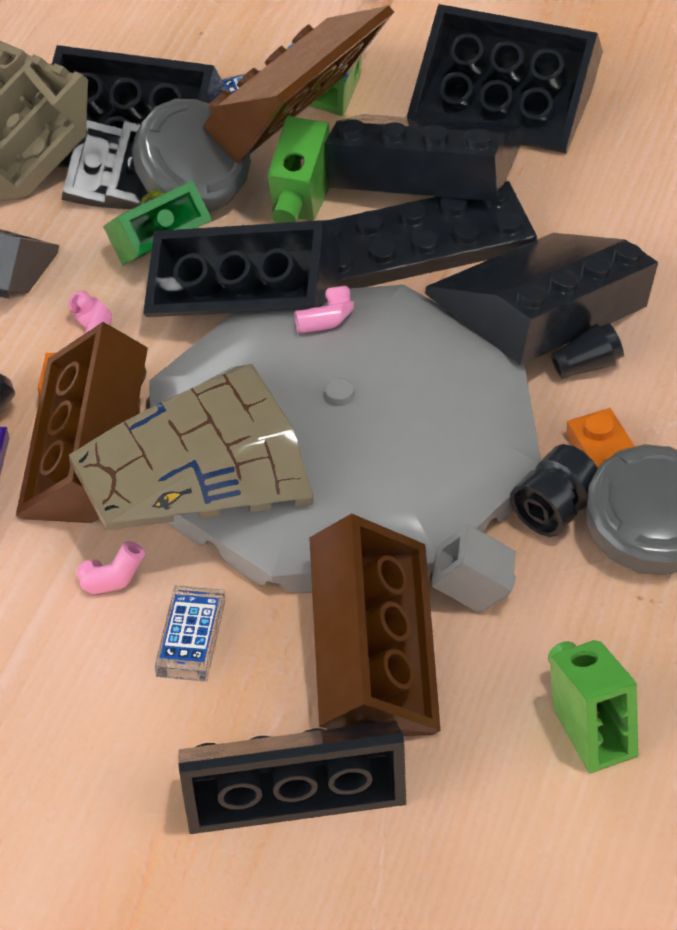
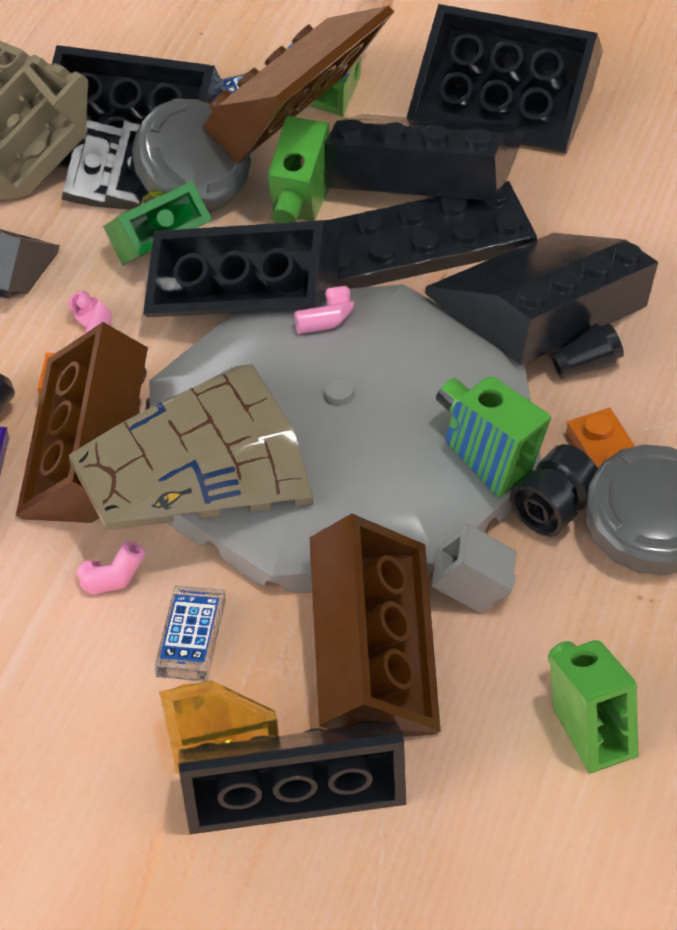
(212, 715): none -> clear yellow slope
(493, 430): none -> bright green torso

